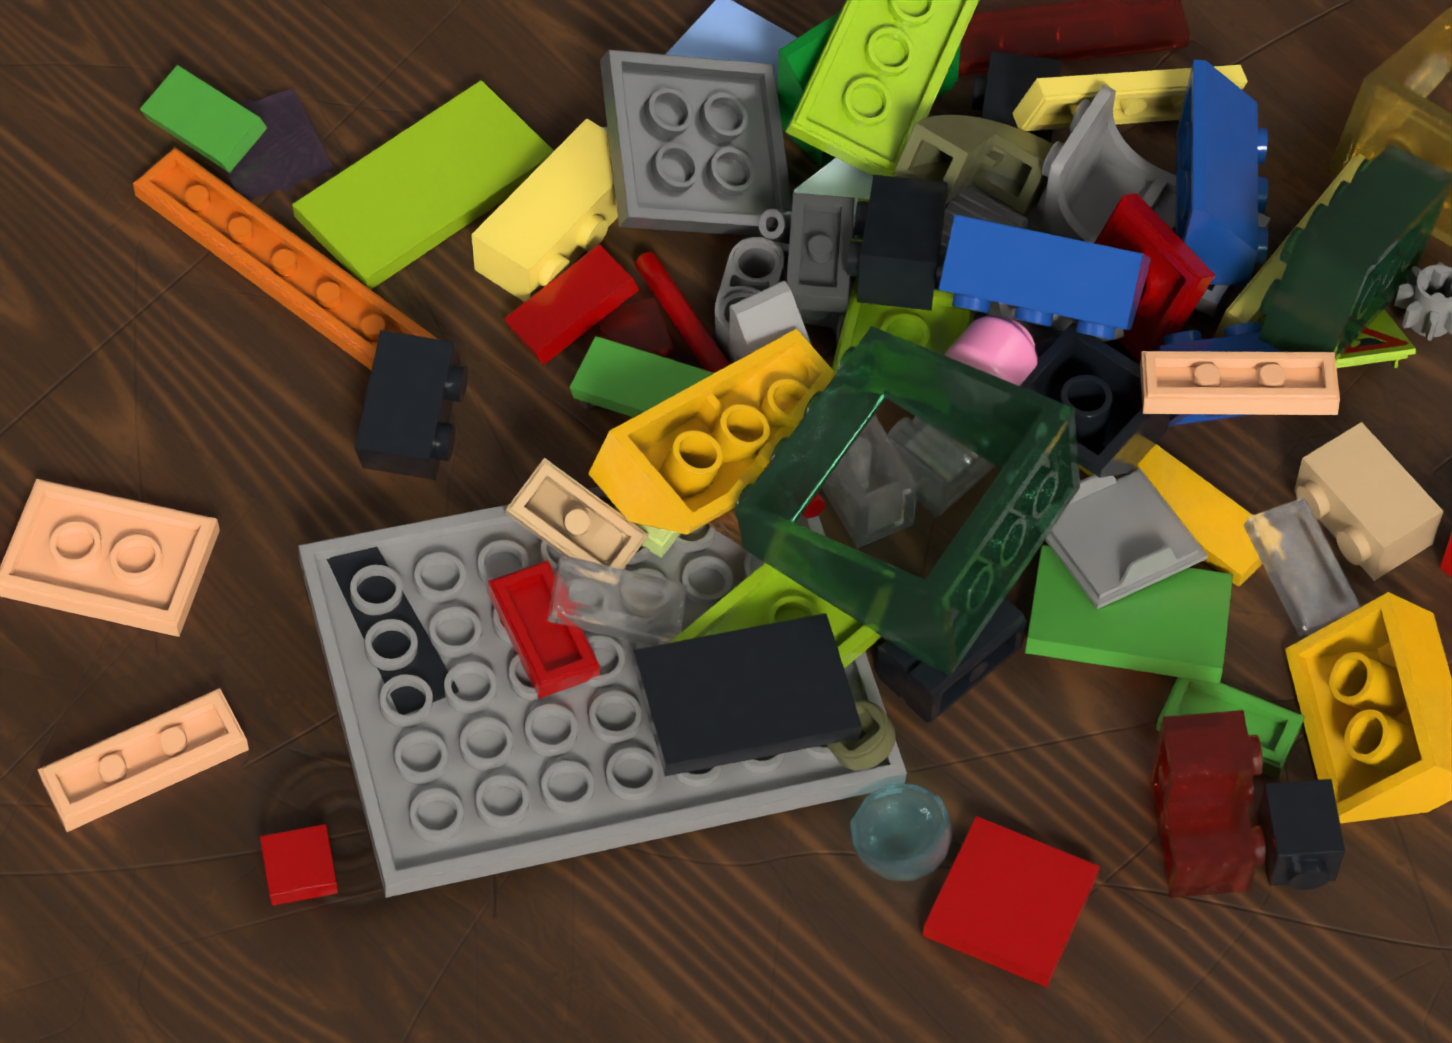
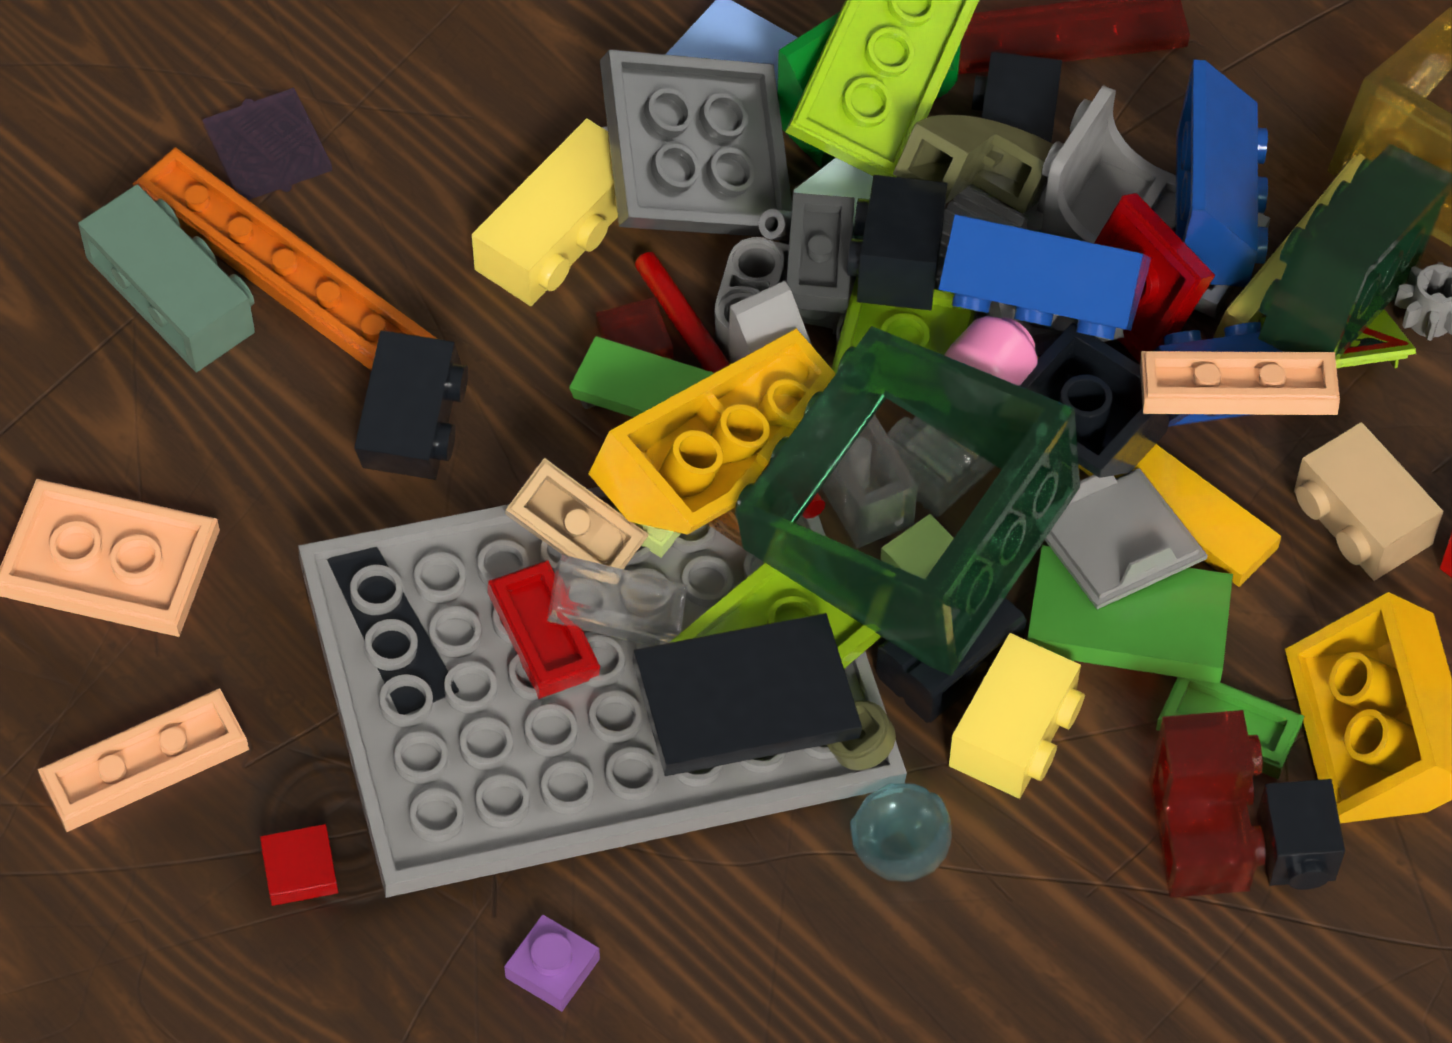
(168, 277): none -> sand green brick
(203, 118): bright green tile -> none
(422, 185): lime tile -> none
(552, 963): none -> medium lavender plate
(571, 304): red tile -> none
(918, 547): none -> yellowish green tile
(1011, 901): red tile -> none
(1015, 716): none -> light yellow brick
(1138, 96): light yellow tile -> none
(1301, 566): clear tile -> none

